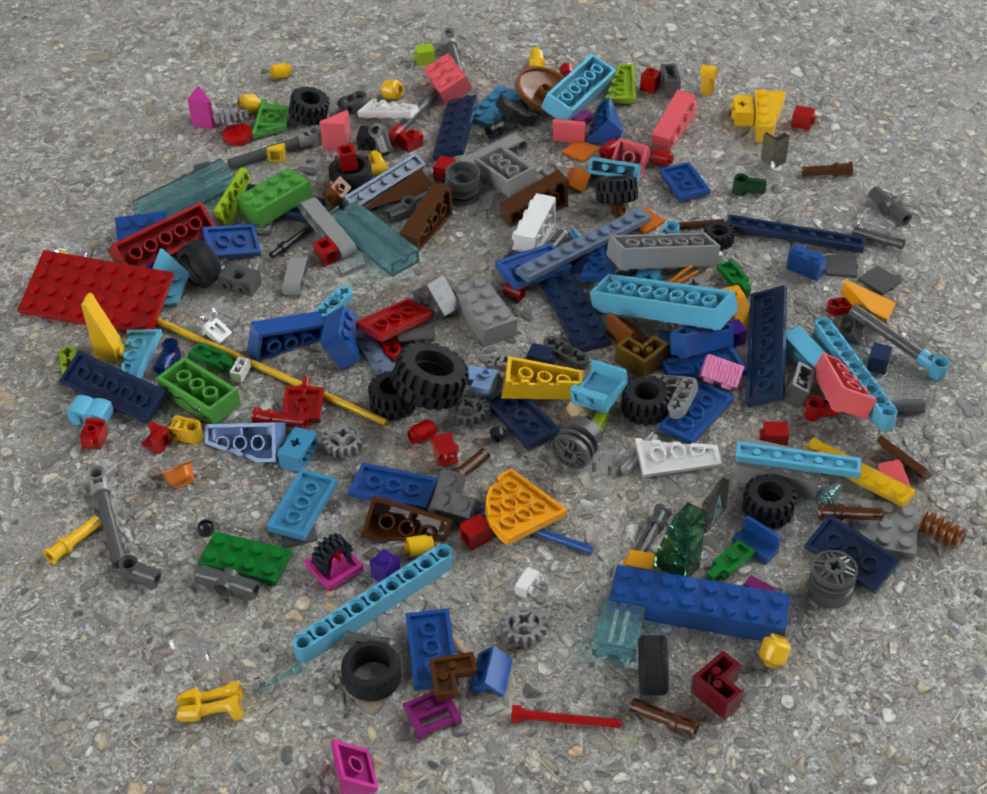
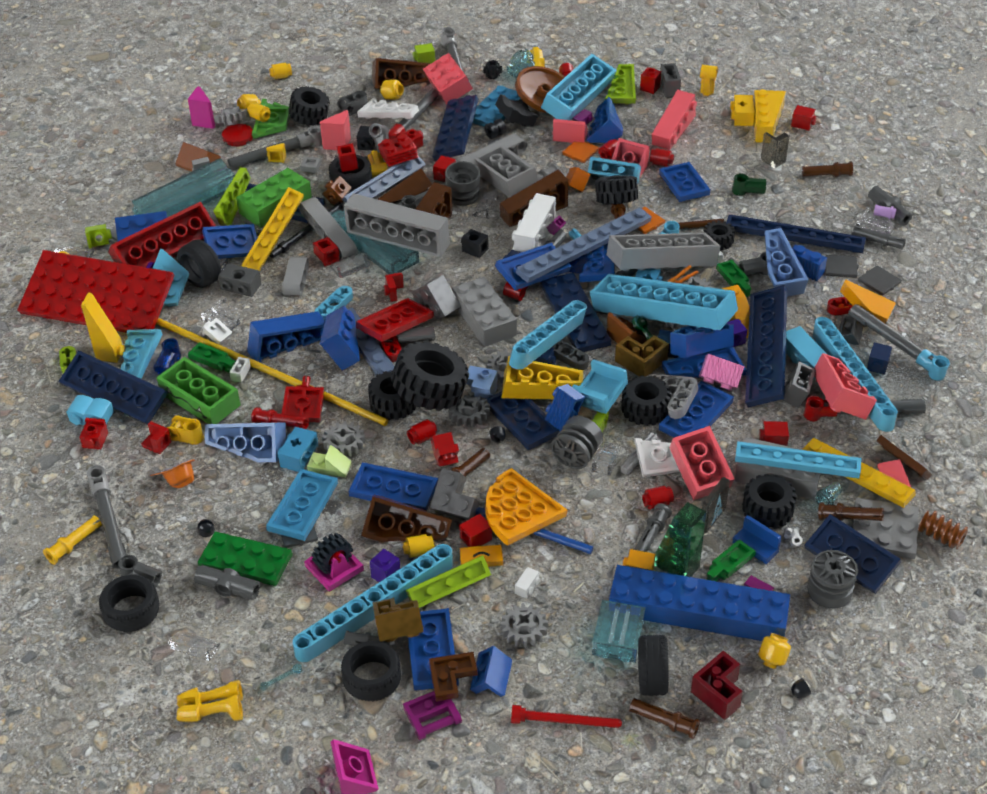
(91, 233): none -> lime brick
(125, 587): none -> black tyre
(189, 152): none -> dark orange slope
(258, 112): none -> yellow brick
(273, 229): none -> yellow plate
(332, 463): none -> yellowish green slope
(393, 282): none -> red bracket
(397, 225): none -> light grey brick
(397, 619): none -> pearl gold brick
(398, 150): none -> red brick
(403, 71): none -> reddish brown wedge
(449, 581): none -> lime plate
(475, 243): none -> black brick
(491, 553): none -> light orange tile
(492, 69): none -> black gear
(520, 61): none -> clear light blue plate
(547, 334): none -> medium azure beam
(555, 225): none -> magenta piece
(564, 405): none -> blue brick
(641, 325): none -> dark green plate
(657, 495): none -> red brick
(700, 461): none -> coral brick
(755, 265): none -> dark grey piece
(783, 264): none -> medium blue wedge
(793, 534): none -> white arm
(800, 689): none -> black hinge
(885, 211): none -> lavender pin

